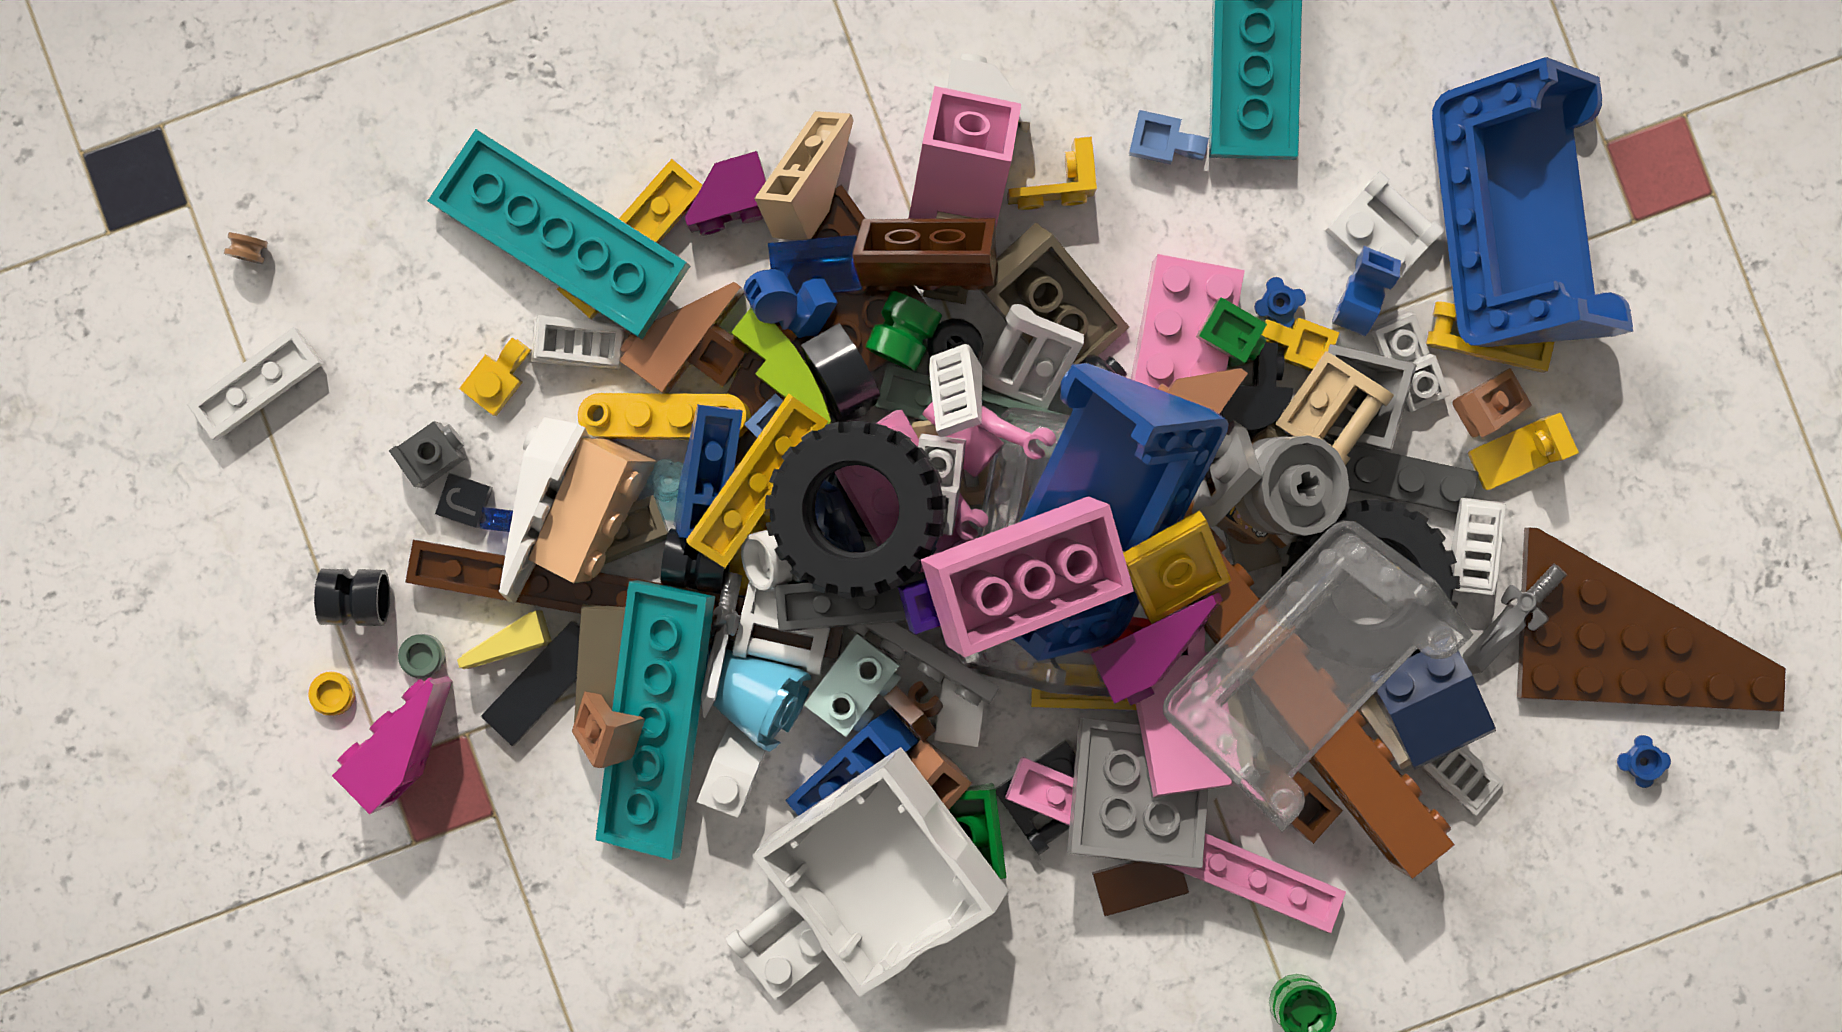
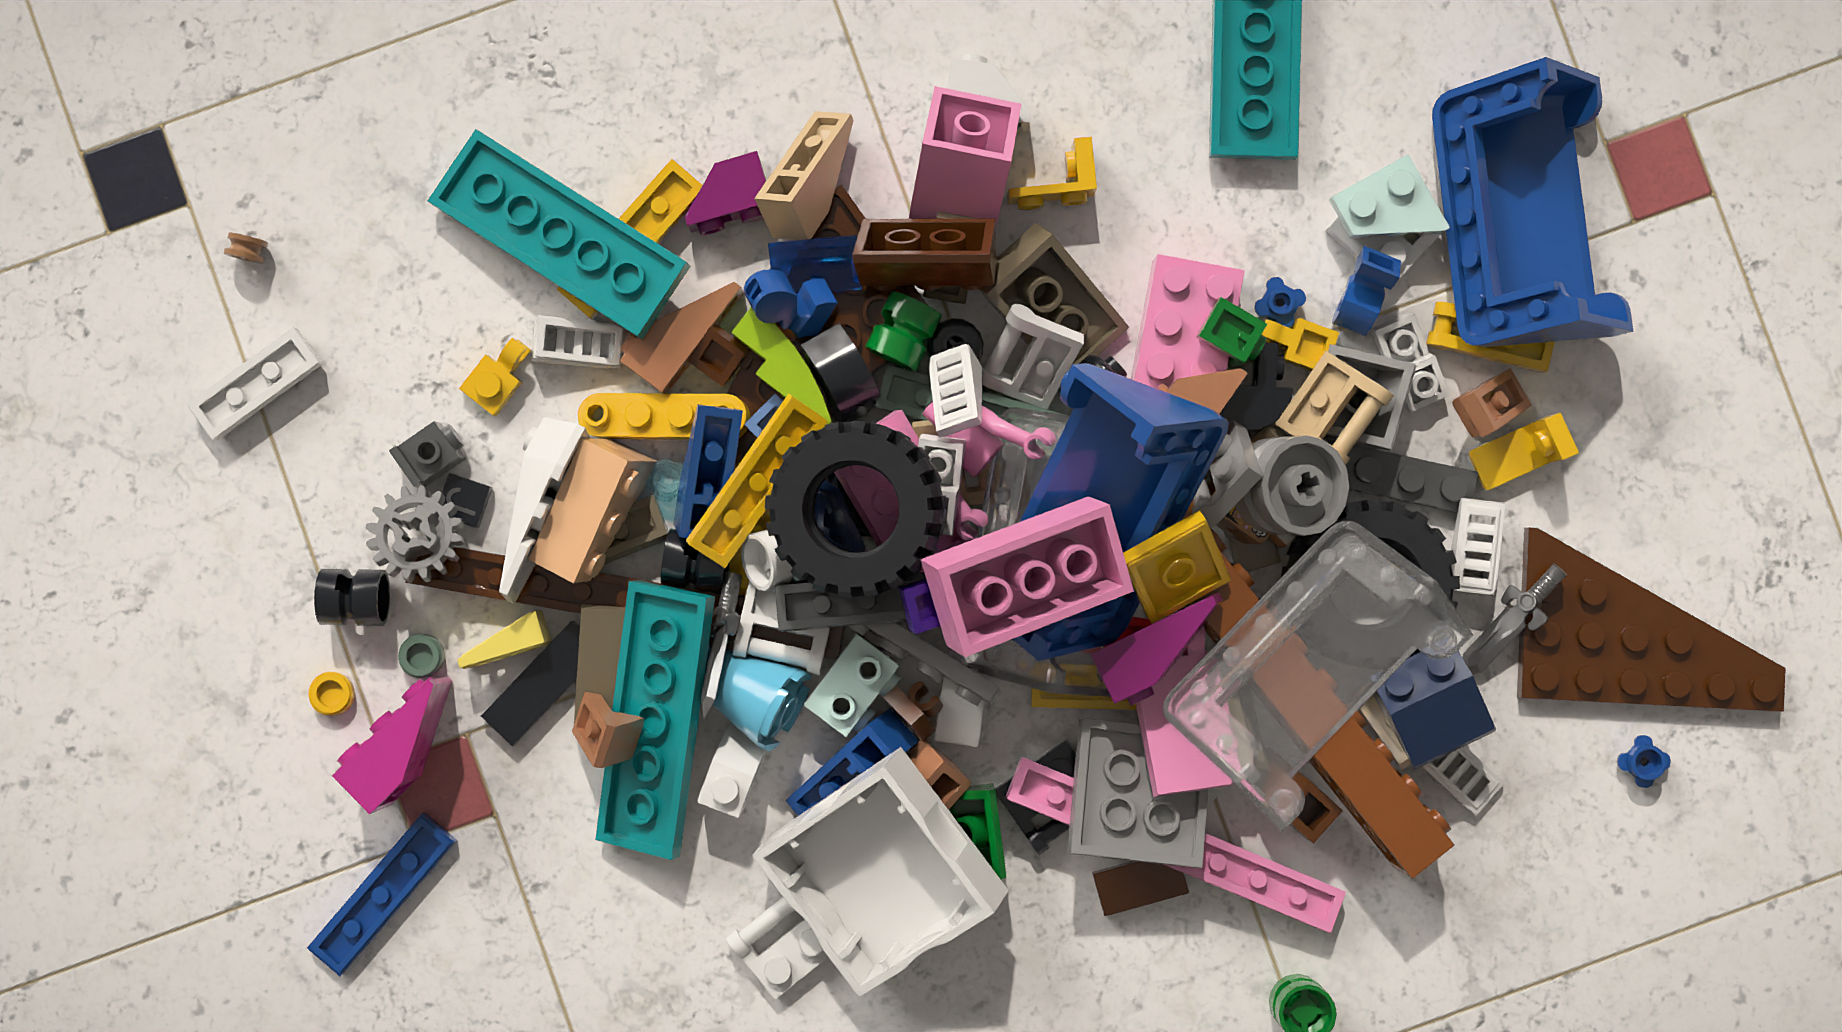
(382, 894): none -> blue tile
(407, 549): none -> light grey gear
(497, 519): clear blue bush -> none
(1158, 138): medium blue plate -> none
(1389, 203): none -> light aqua wing

